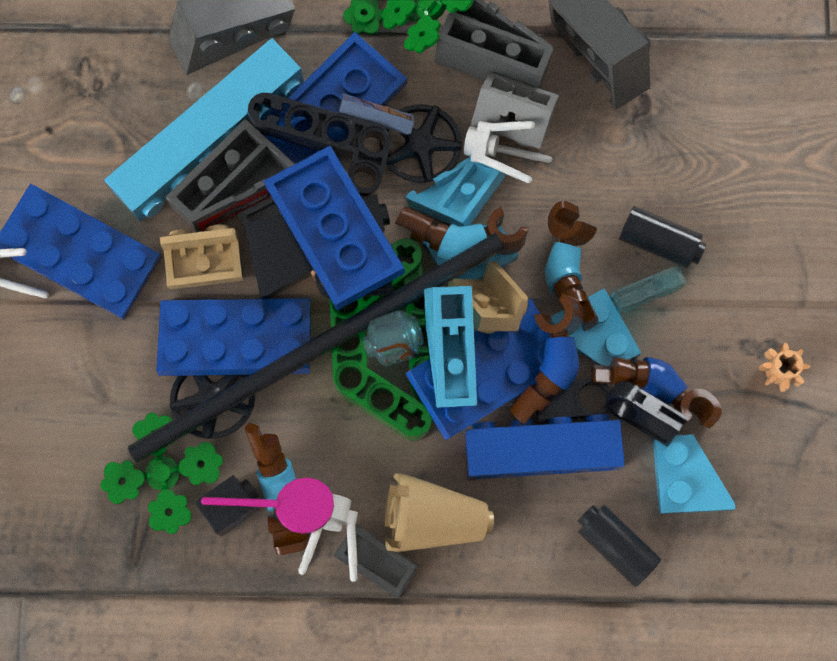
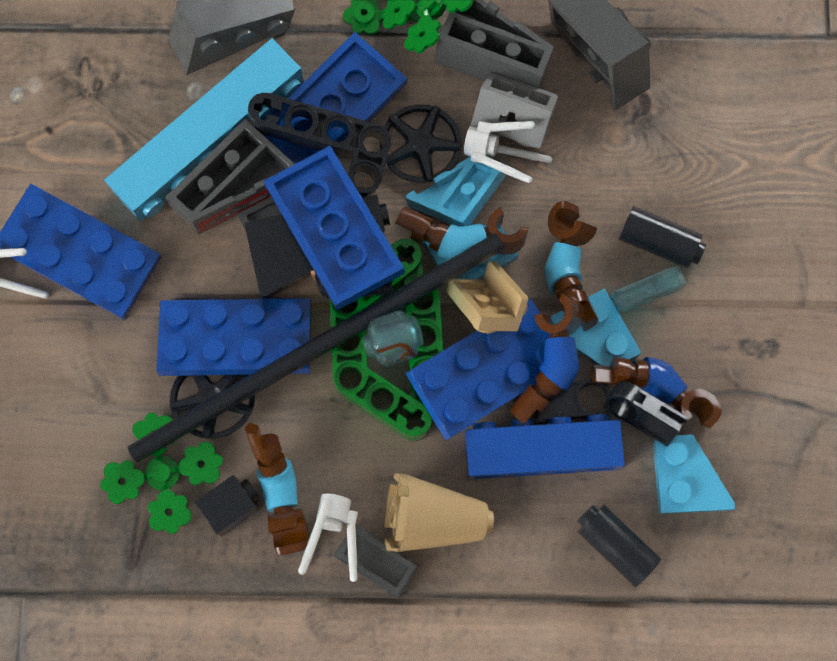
(202, 257): tan bracket -> none
(300, 506): dark pink piece -> none
(377, 114): sand blue tile -> none
(451, 344): medium azure slope -> none
(792, 373): light nougat gear -> none

